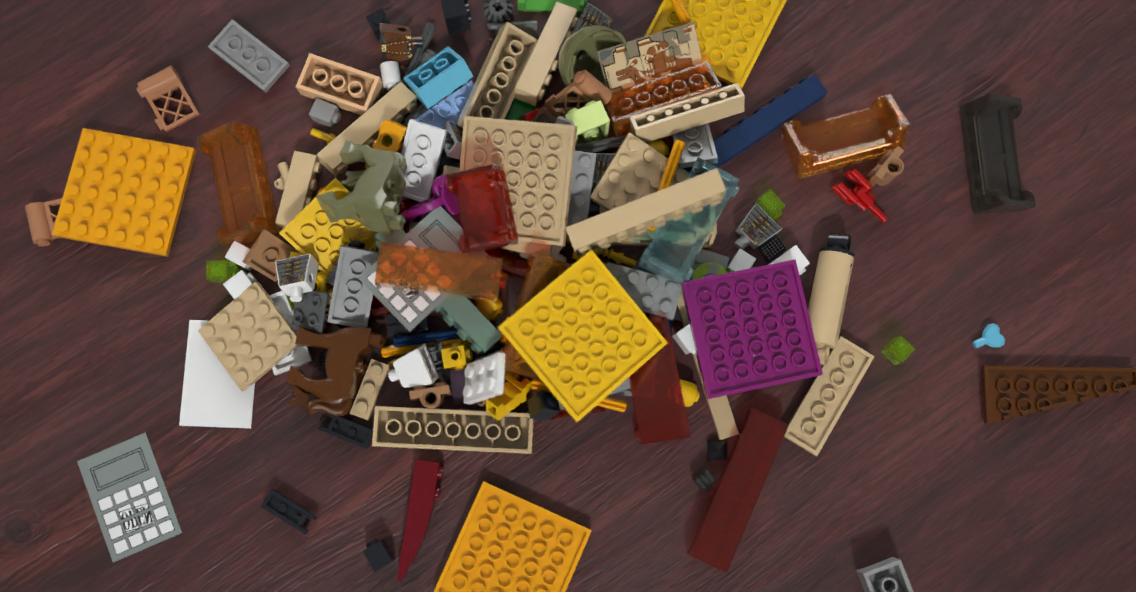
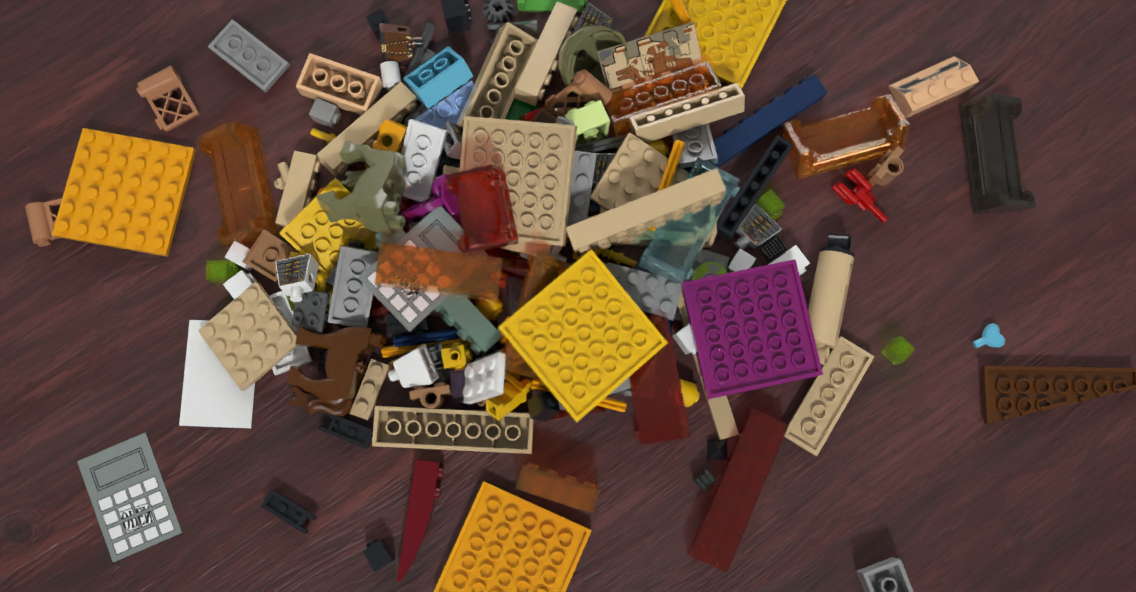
(557, 488): none -> clear orange brick
(753, 188): none -> black brick
(933, 85): none -> light nougat slope

